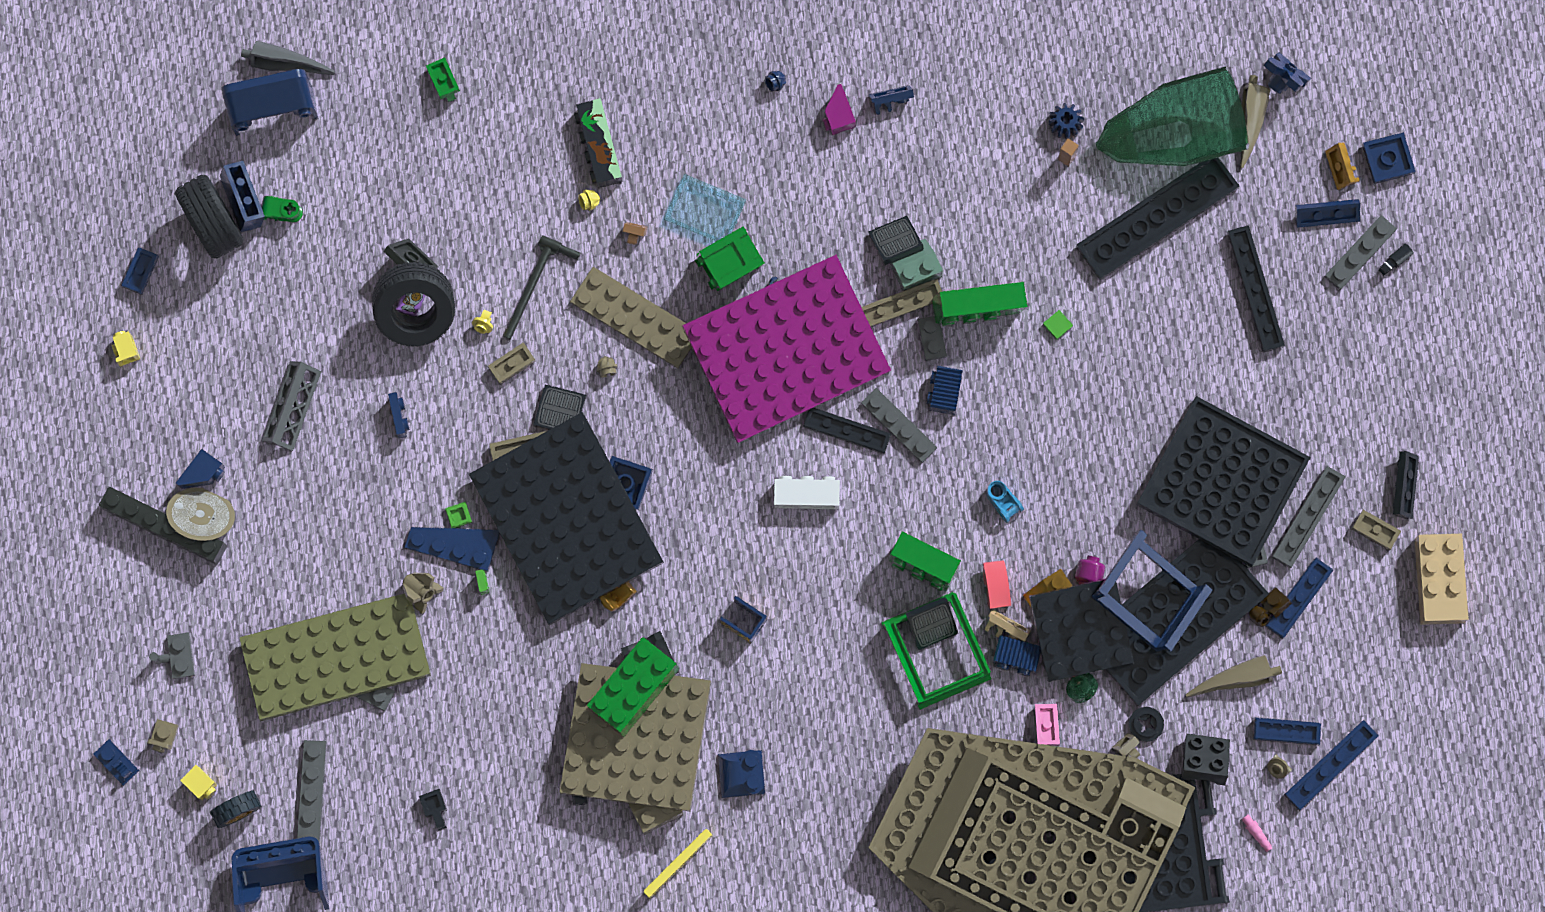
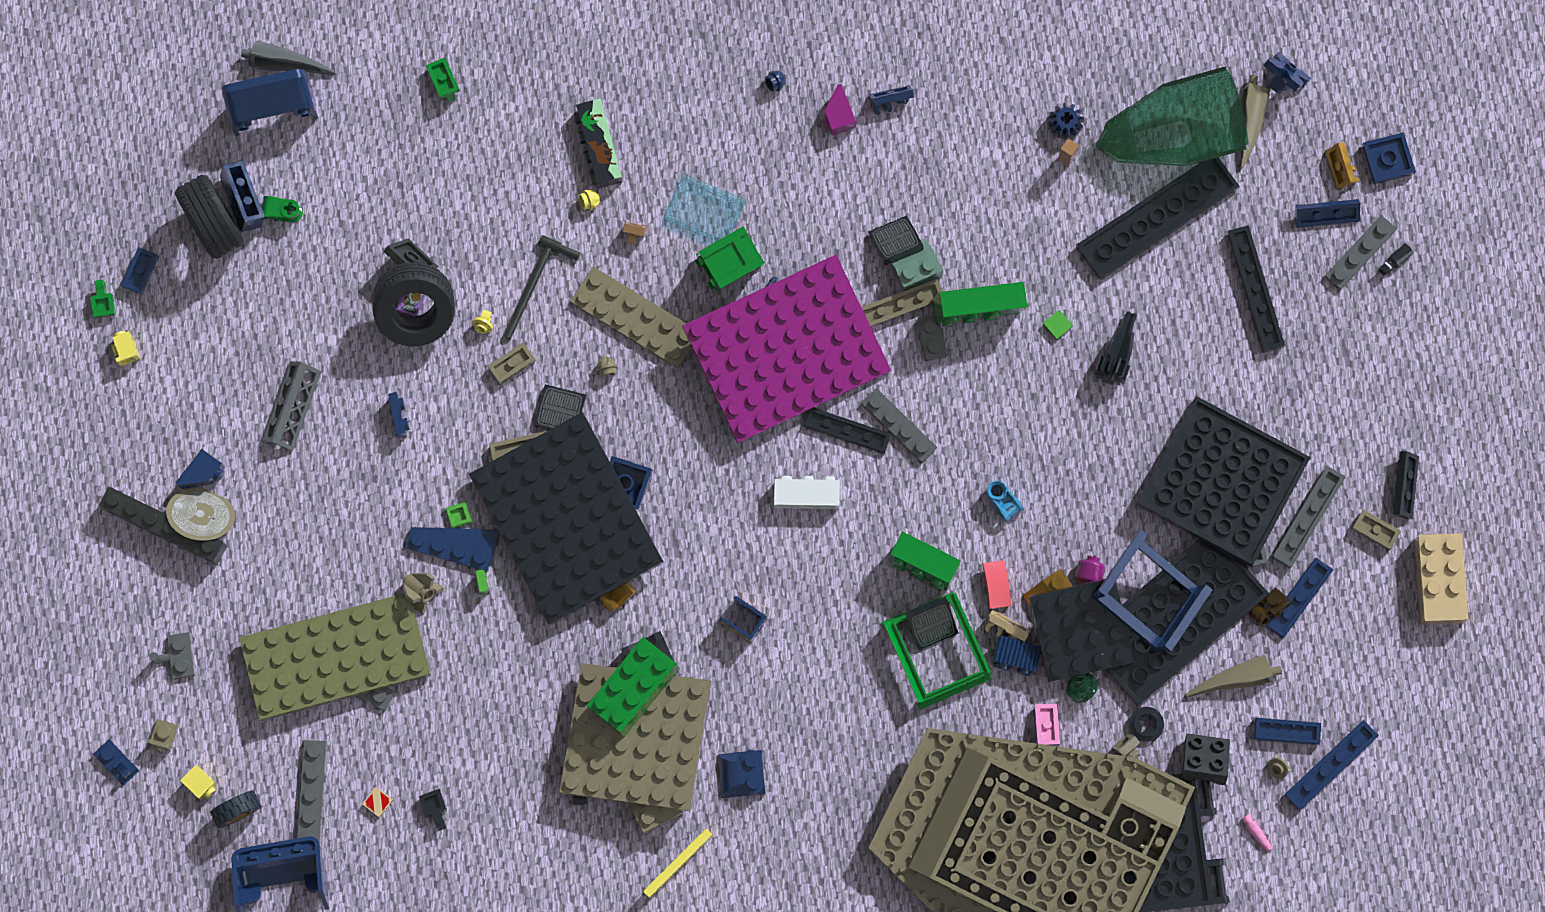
(103, 302): none -> green plate
(377, 802): none -> tan tile
(945, 391): dark blue brick -> none
(1114, 363): none -> black piece

